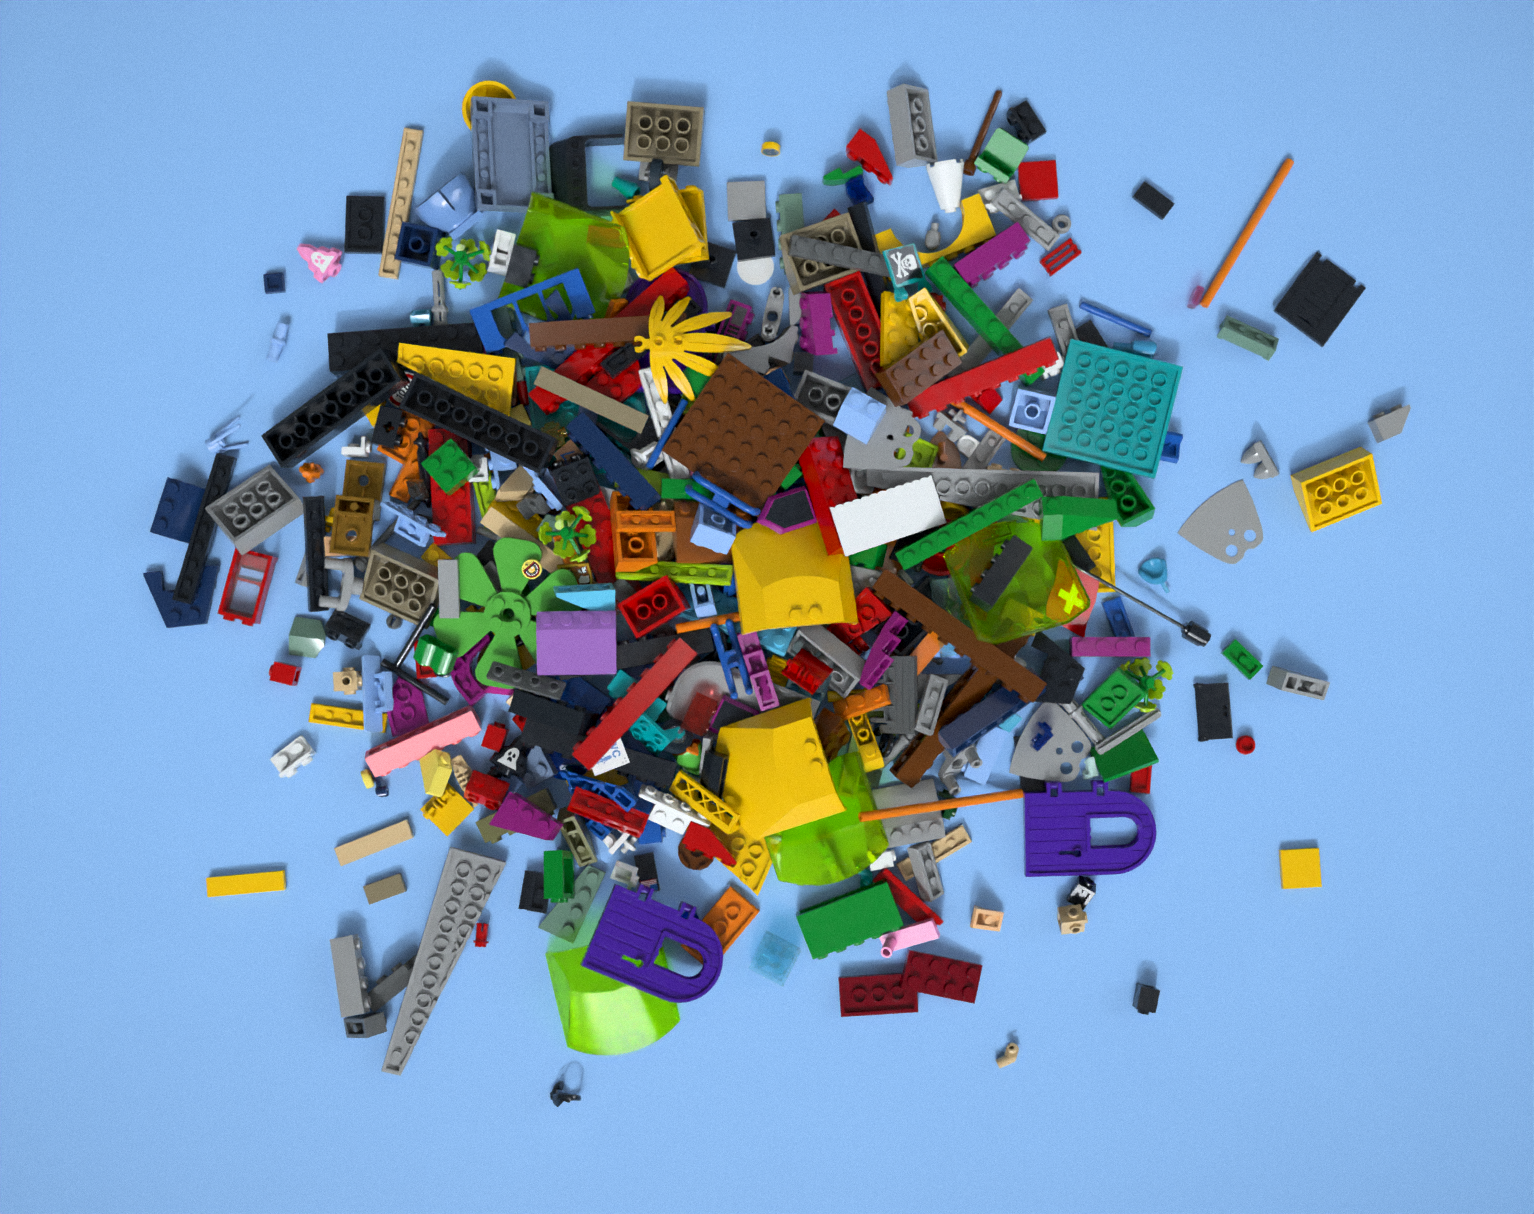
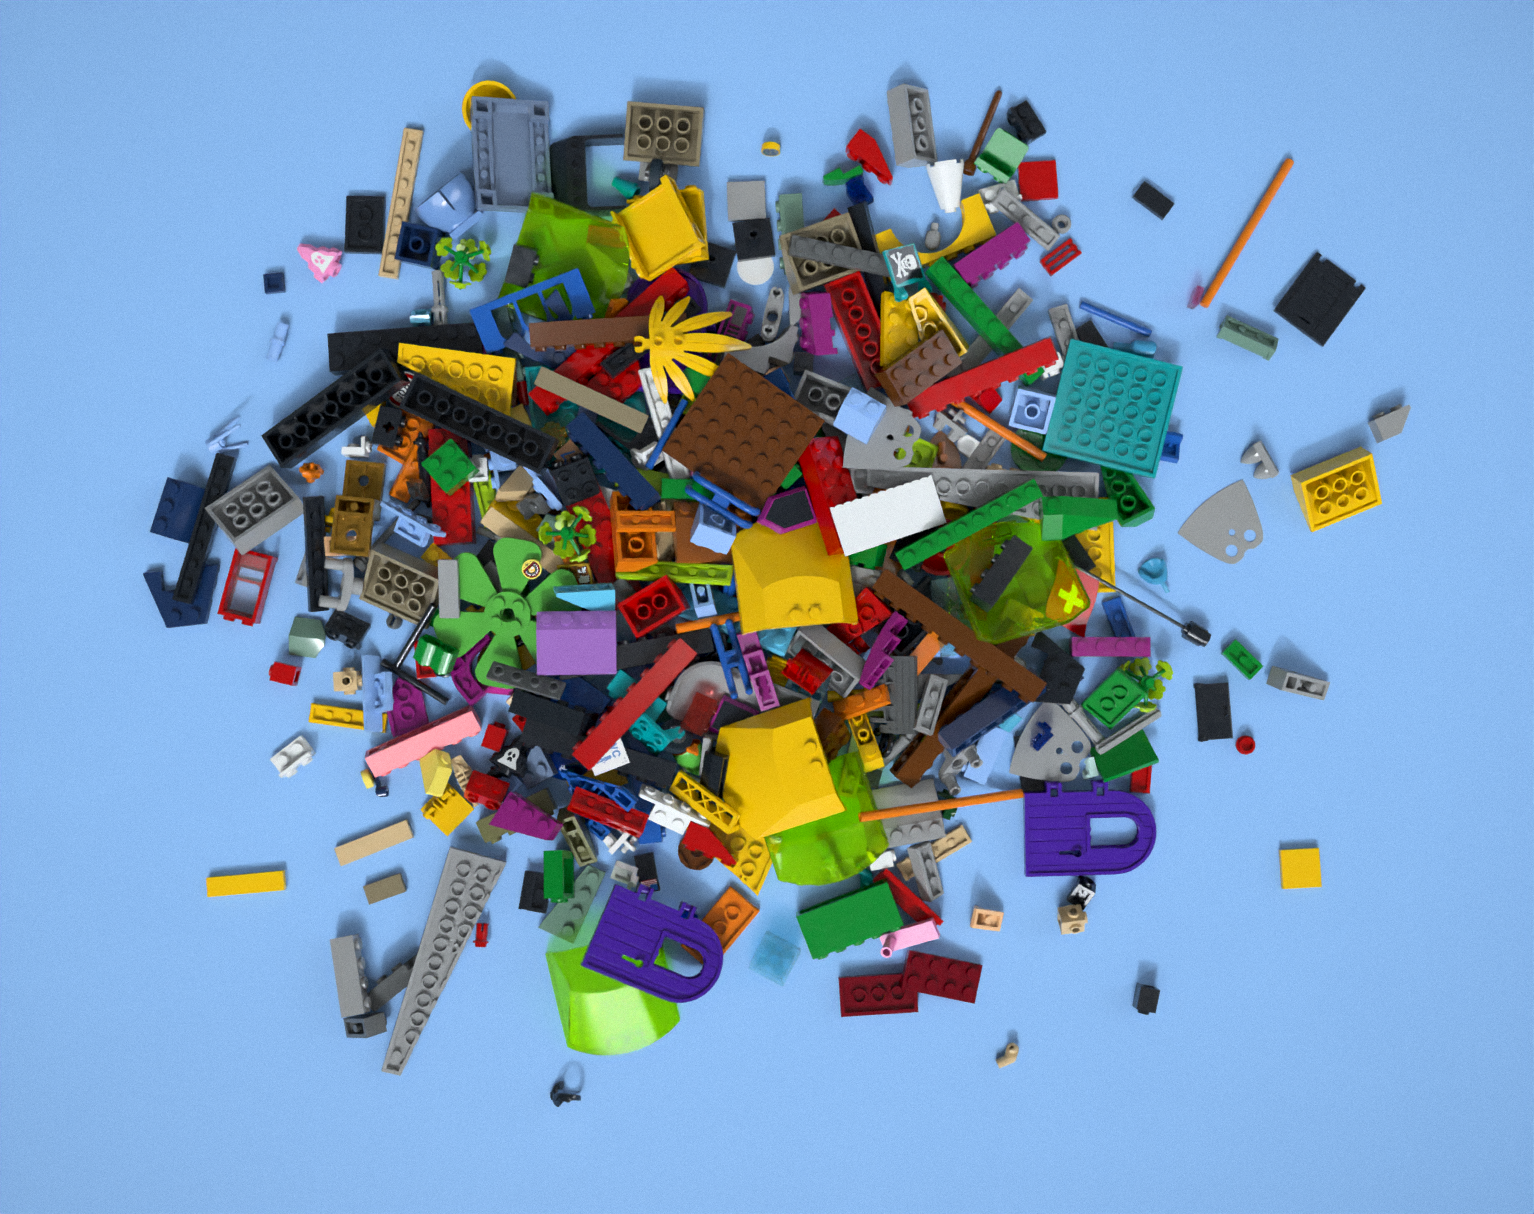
(501, 252): white brick -> none

